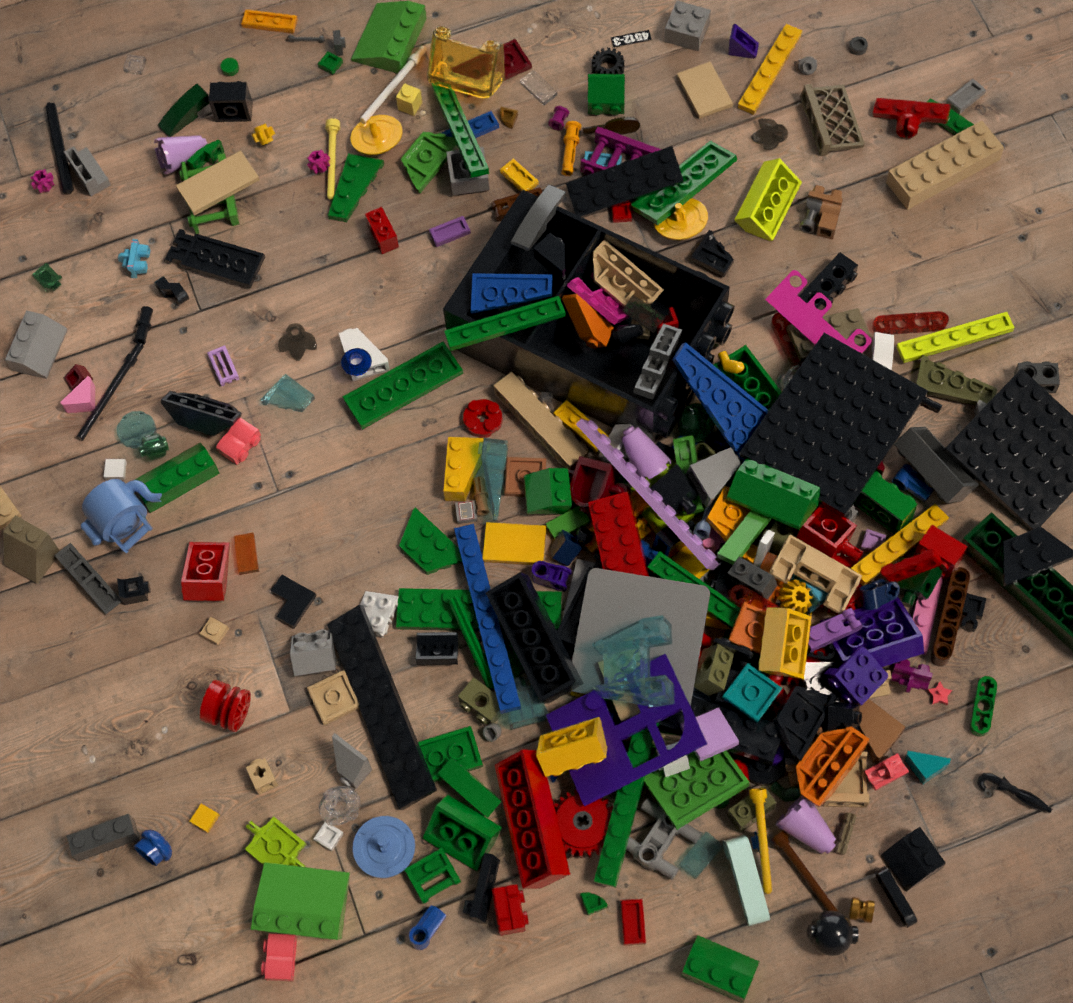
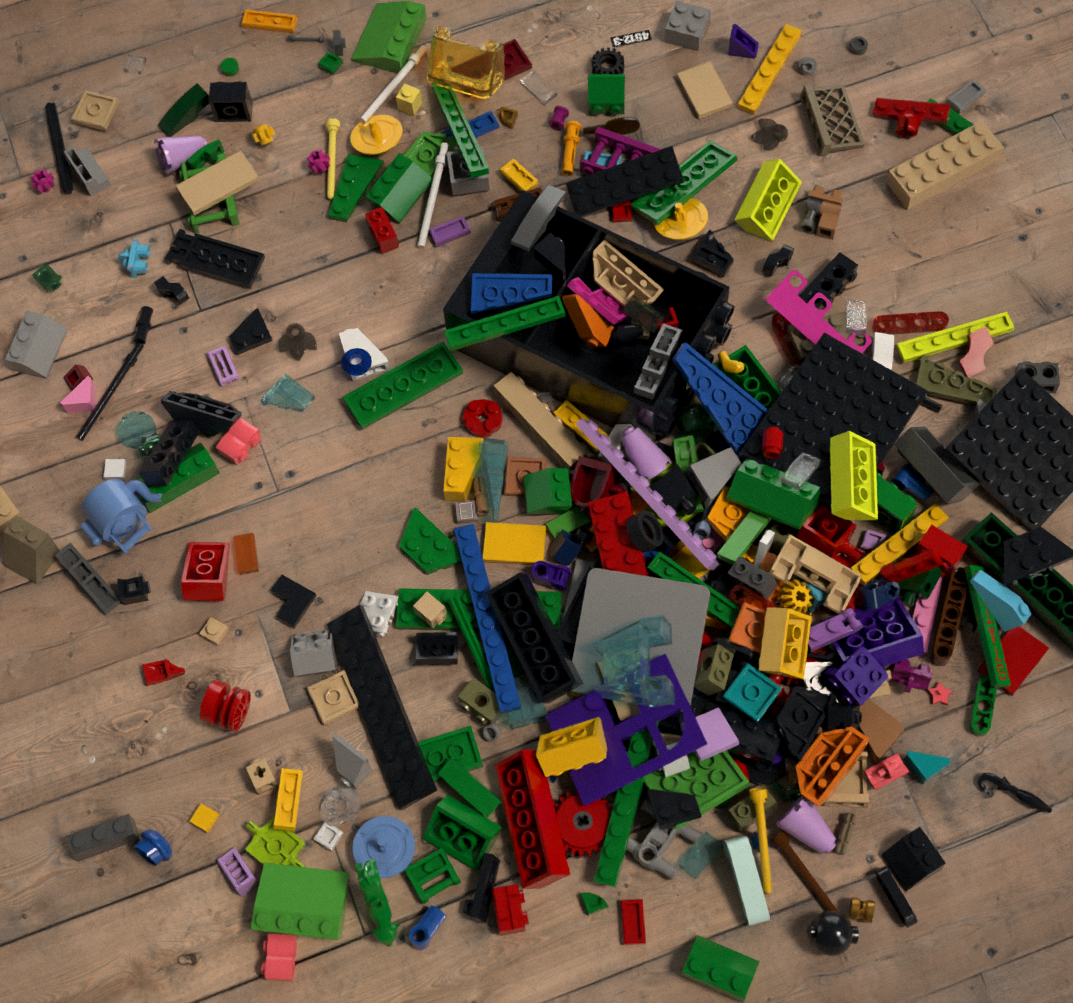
(95, 110): none -> tan plate
(161, 671): none -> red slope
(168, 453): none -> black brick
(246, 882): none -> lavender slope
(250, 333): none -> black wing
(288, 799): none -> yellow plate
(376, 902): none -> green animal
(399, 187): none -> green slope
(430, 610): none -> tan brick
(440, 162): none -> white bar
(648, 539): none -> black tyre
(673, 807): none -> black wing
(772, 442): none -> red brick
(778, 260): none -> black piece
(800, 471): none -> clear tile
(853, 477): none -> neon yellow slope
(855, 316): none -> clear tile
(978, 344): none -> tile
(988, 634): none -> green tile
(1003, 603): none -> medium azure slope
(1021, 656): none -> red tile

